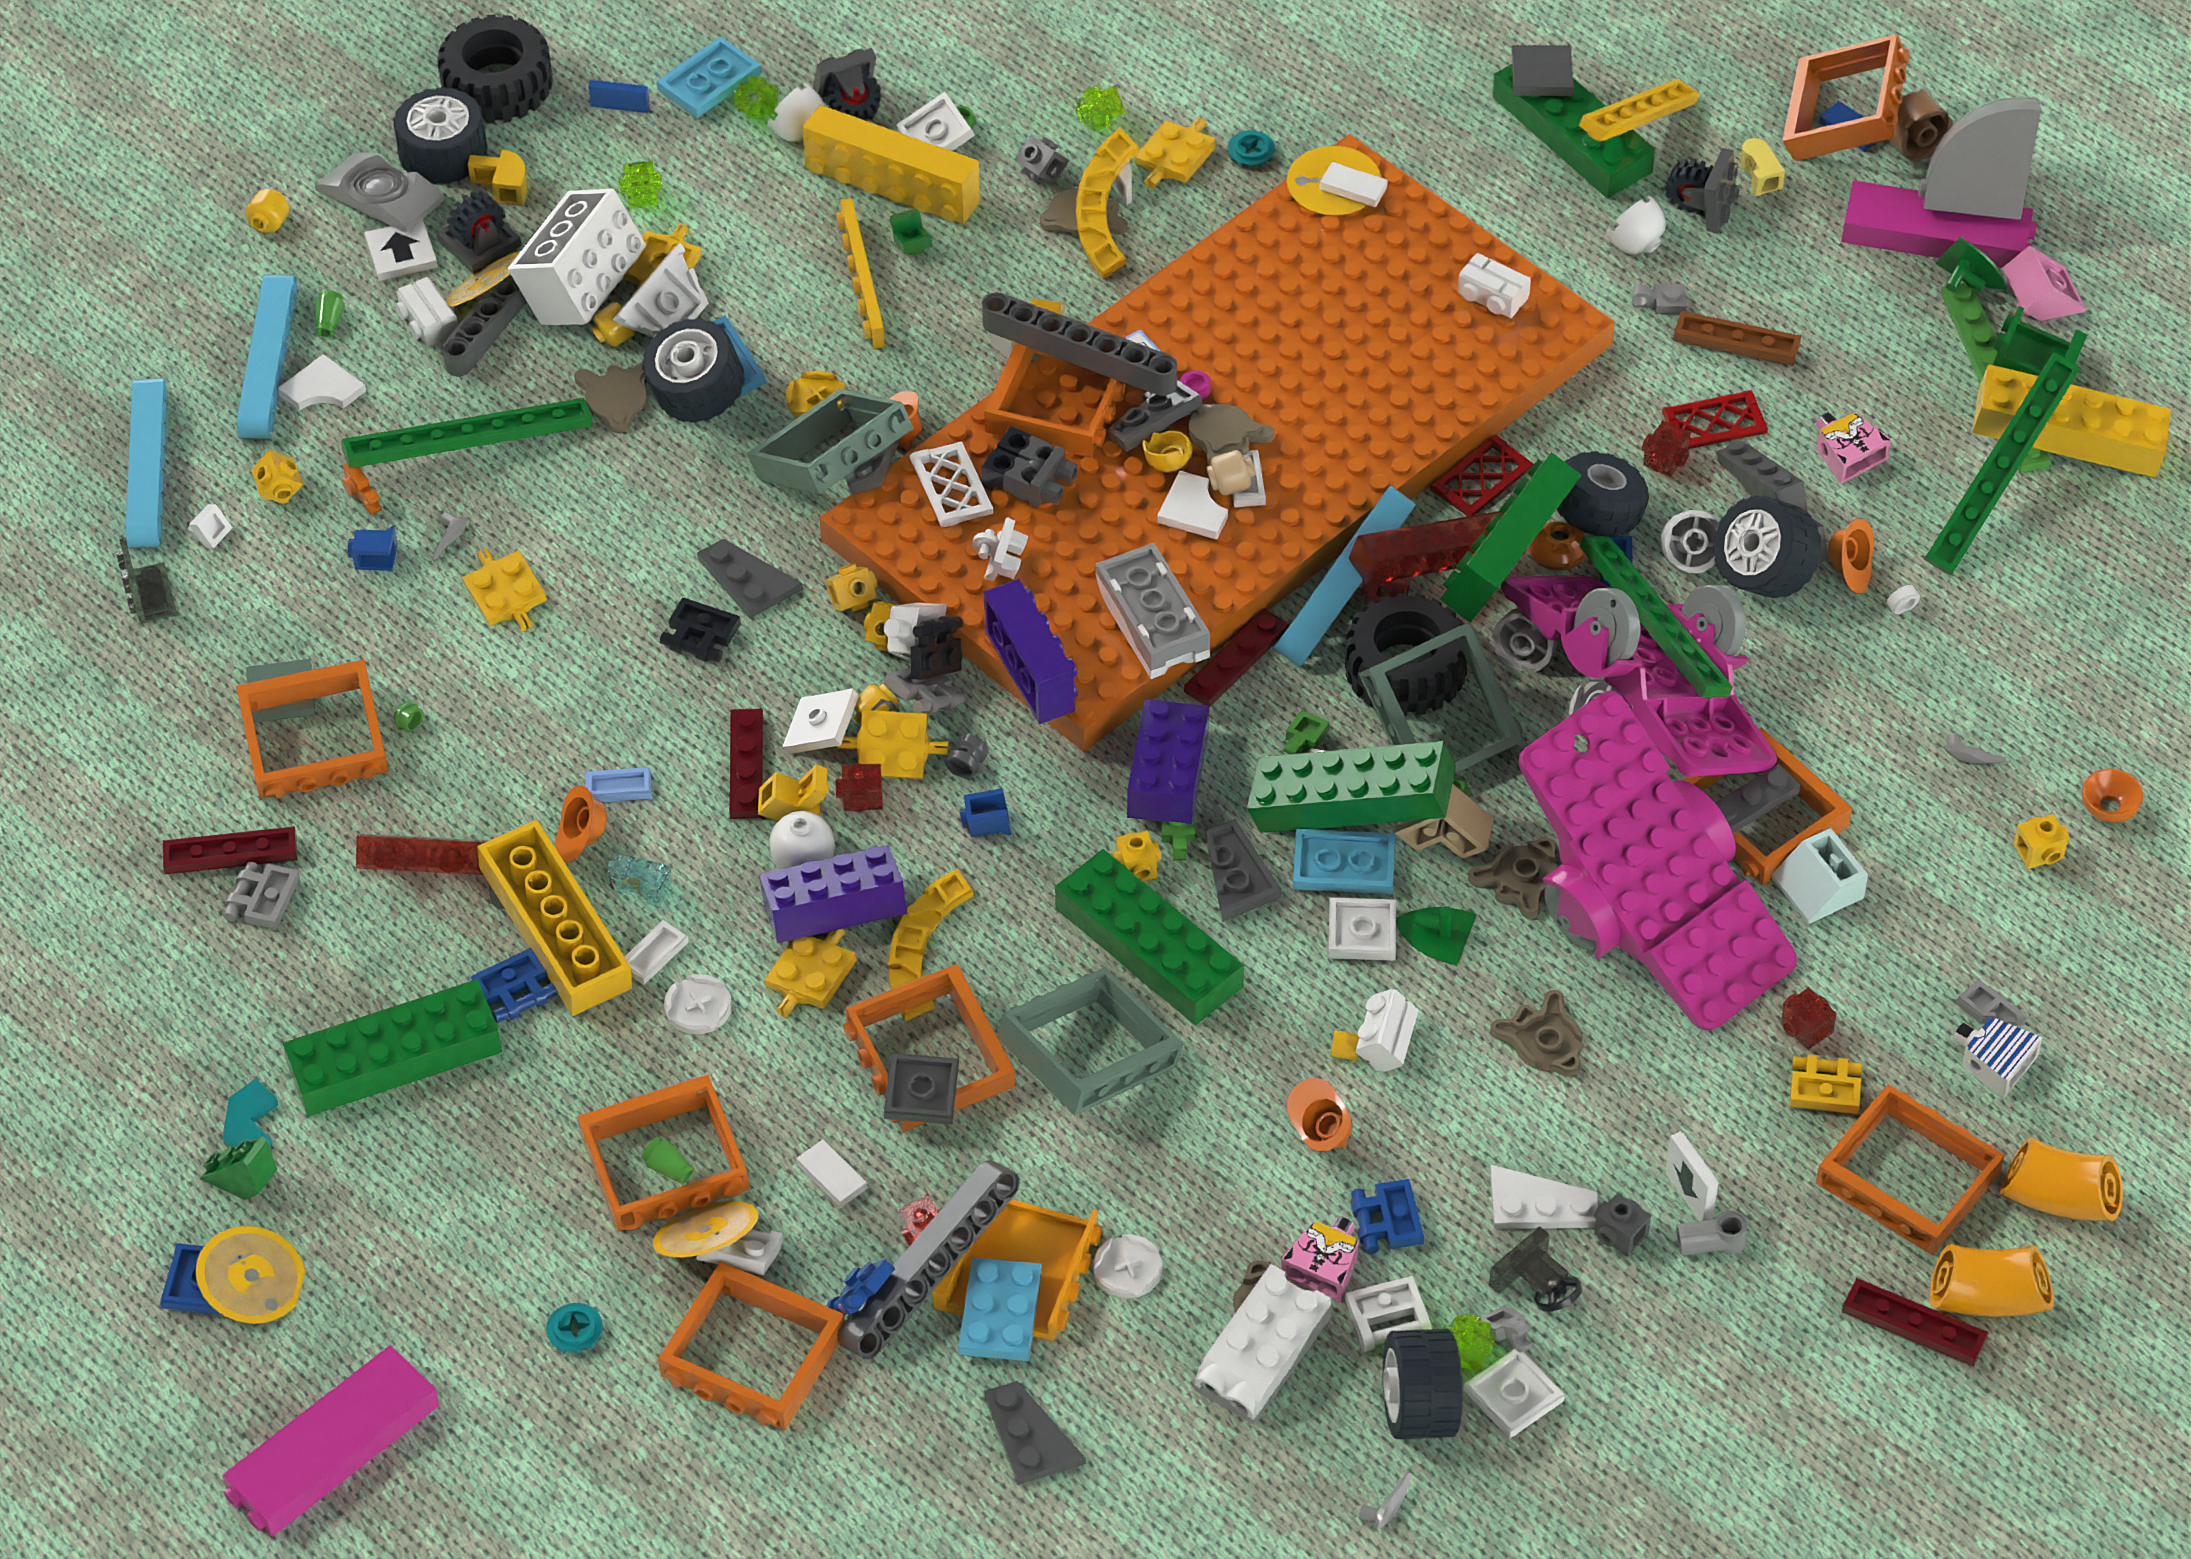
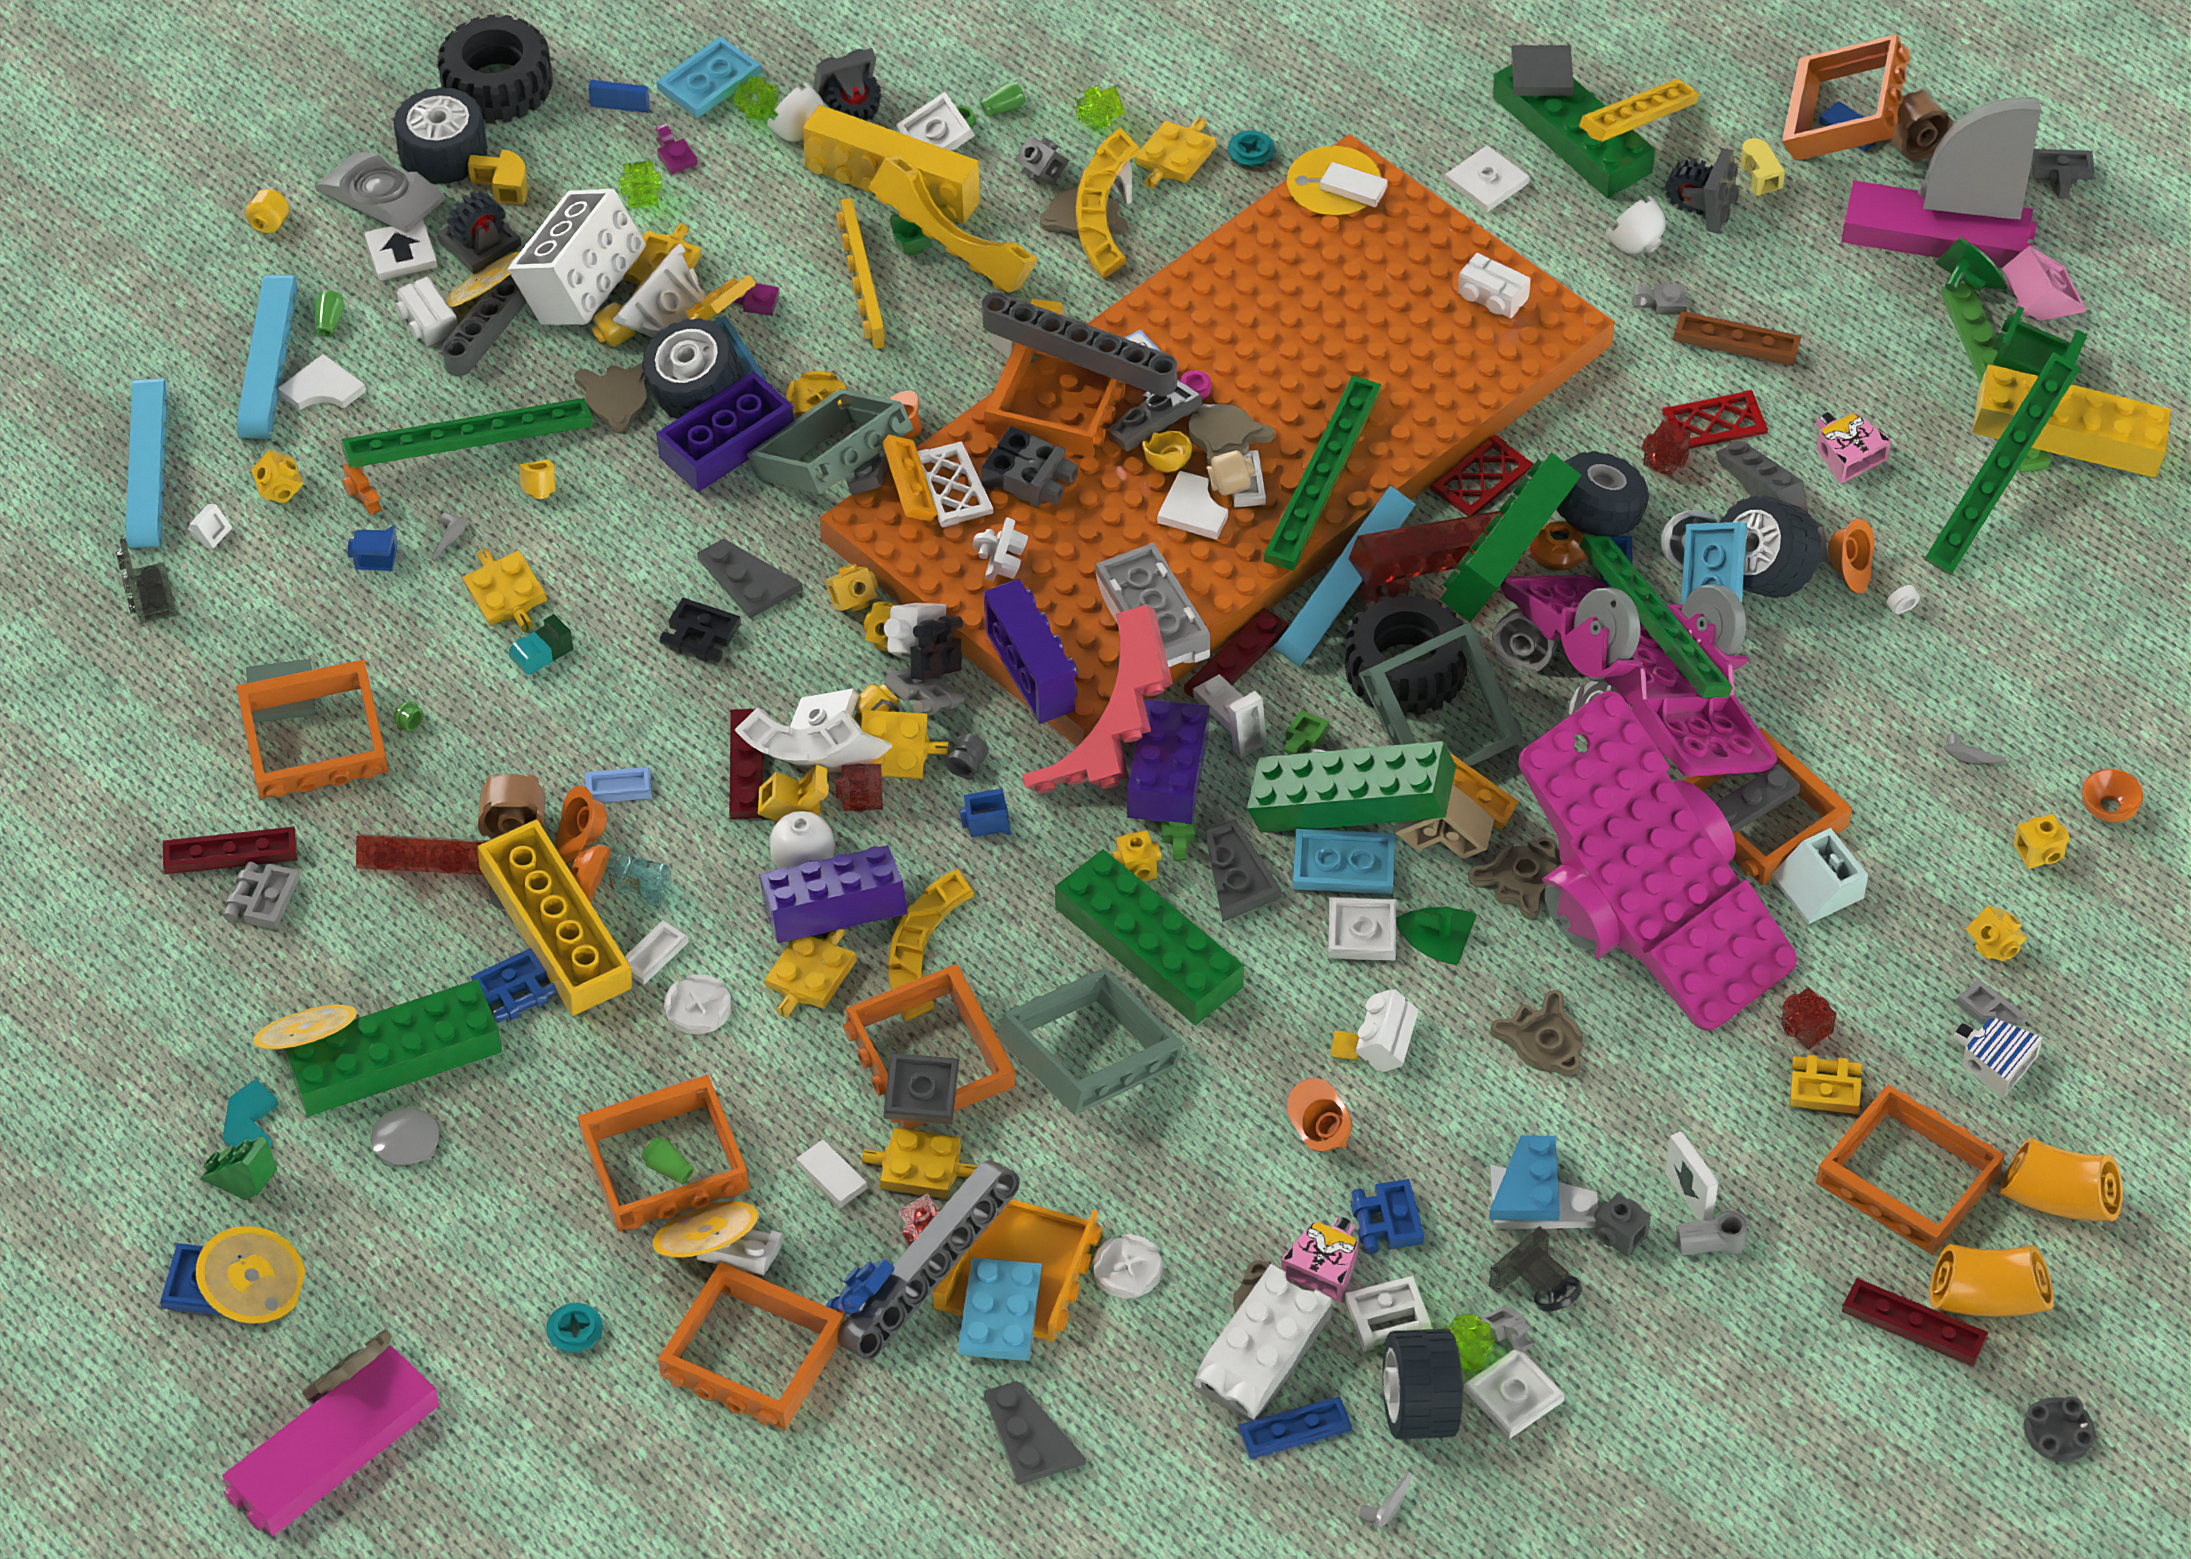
(304, 1027): none -> yellow piece
(349, 1365): none -> dark tan tile
(405, 1136): none -> light grey dish
(510, 803): none -> medium nougat brick
(538, 478): none -> yellow plate
(542, 646): none -> leg
(590, 868): none -> orange piece
(674, 154): none -> magenta plate
(718, 299): none -> yellow plate
(723, 430): none -> dark purple brick
(759, 299): none -> magenta plate
(826, 744): none -> white panel
(904, 188): none -> yellow arch
(909, 478): none -> light orange plate
(920, 1163): none -> yellow plate
(1004, 99): none -> bright green cone
(1141, 671): none -> coral arch
(1238, 714): none -> white bracket
(1294, 1427): none -> blue tile
(1322, 473): none -> green plate
(1484, 793): none -> light orange plate
(1486, 178): none -> white plate
(1529, 1183): none -> dark azure wing
(1714, 556): none -> medium azure plate
(1996, 934): none -> yellow brick
(2059, 1428): none -> dark grey dish
(2063, 167): none -> dark grey hinge

